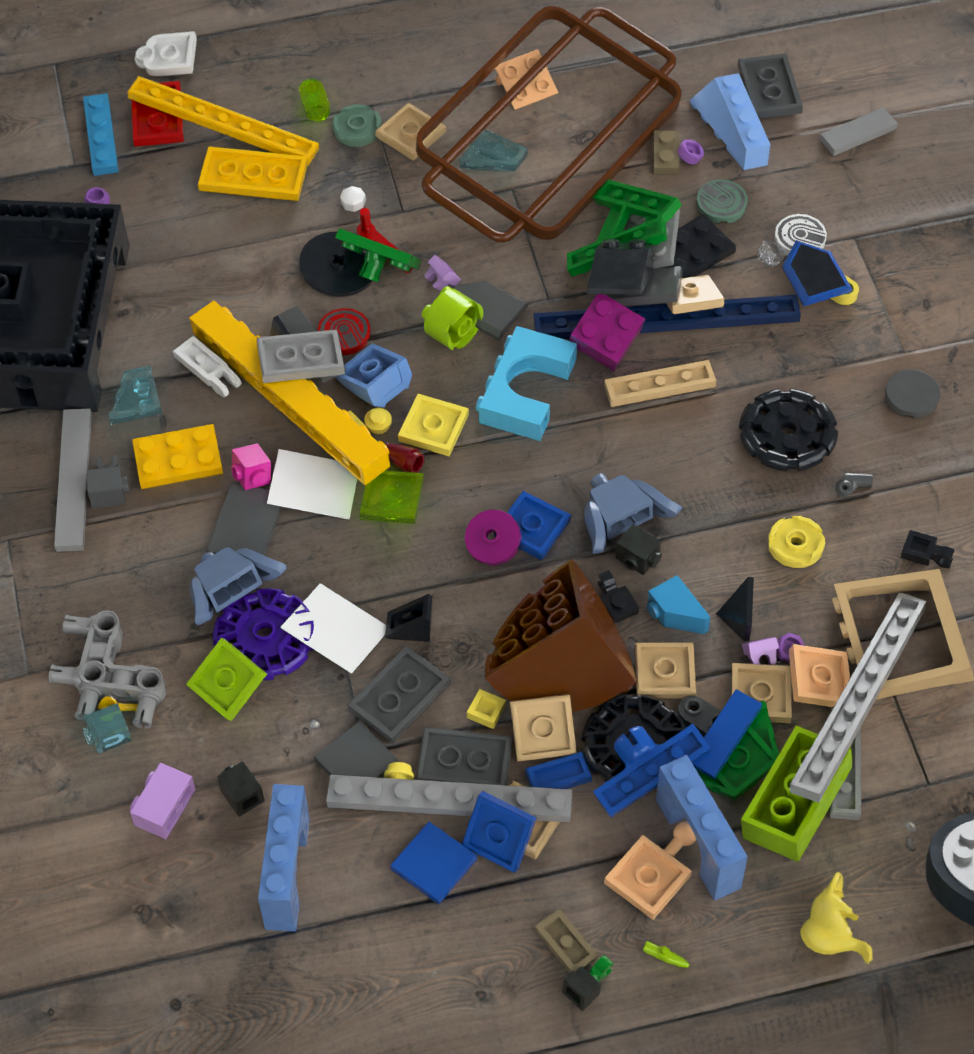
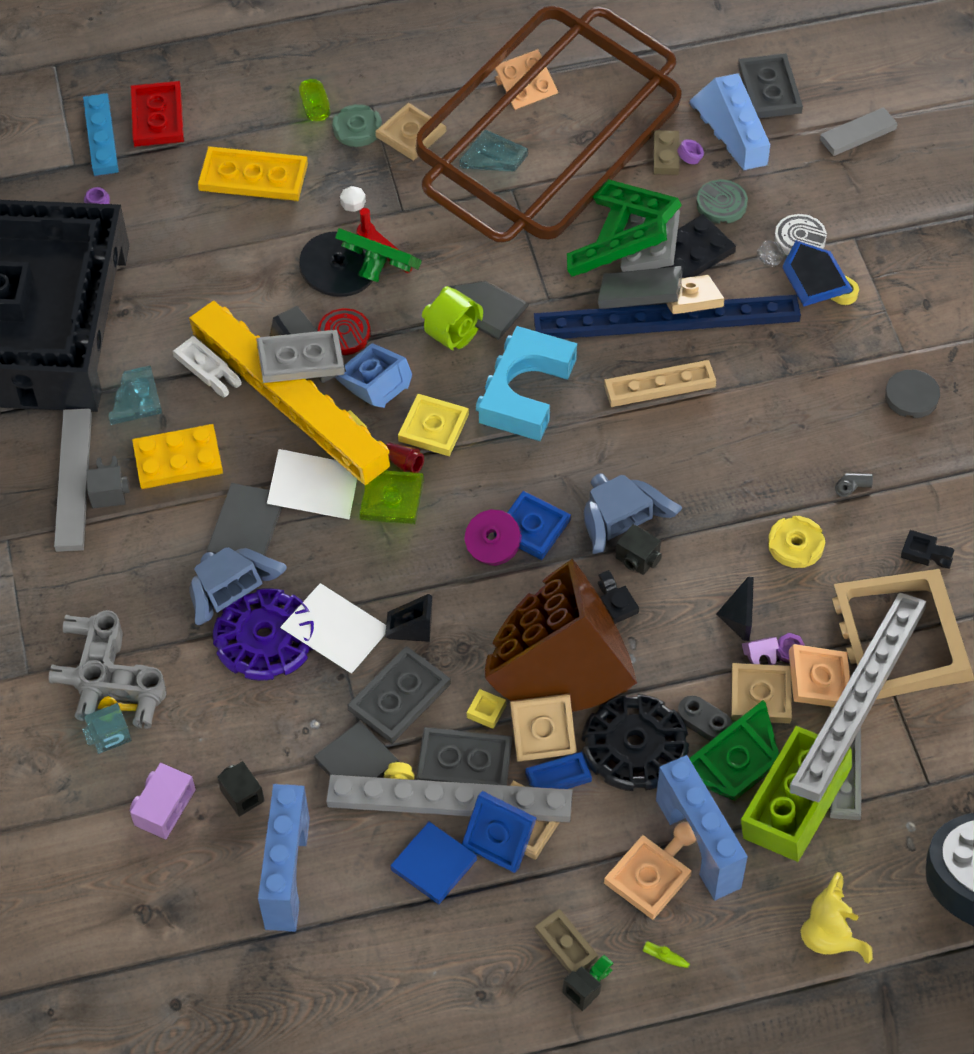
(168, 54): white plate -> none
(221, 119): yellow tile -> none
(226, 679): lime plate -> none
(251, 466): dark pink brick -> none
(378, 420): light yellow plate -> none
(443, 271): lavender tile -> none
(607, 331): magenta brick -> none
(621, 267): black slope -> none
(643, 765): blue plate -> none
(665, 670): tan plate -> none
(677, 607): dark azure slope -> none
(727, 732): blue tile -> none
(791, 416): black plate -> none

